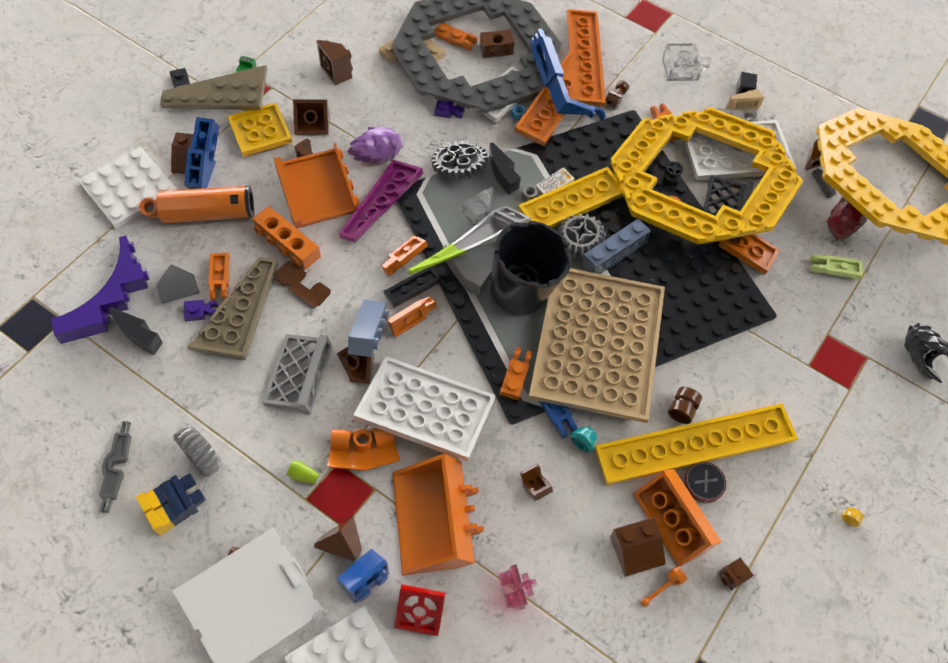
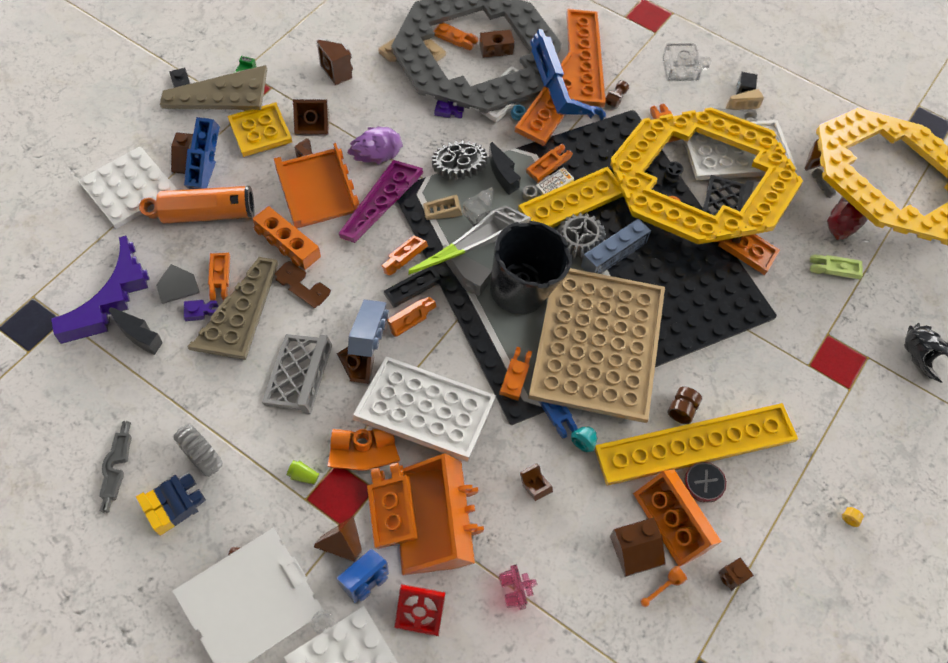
(391, 508): none -> orange tile
(444, 213): none -> tan slope
(548, 163): none -> orange hinge

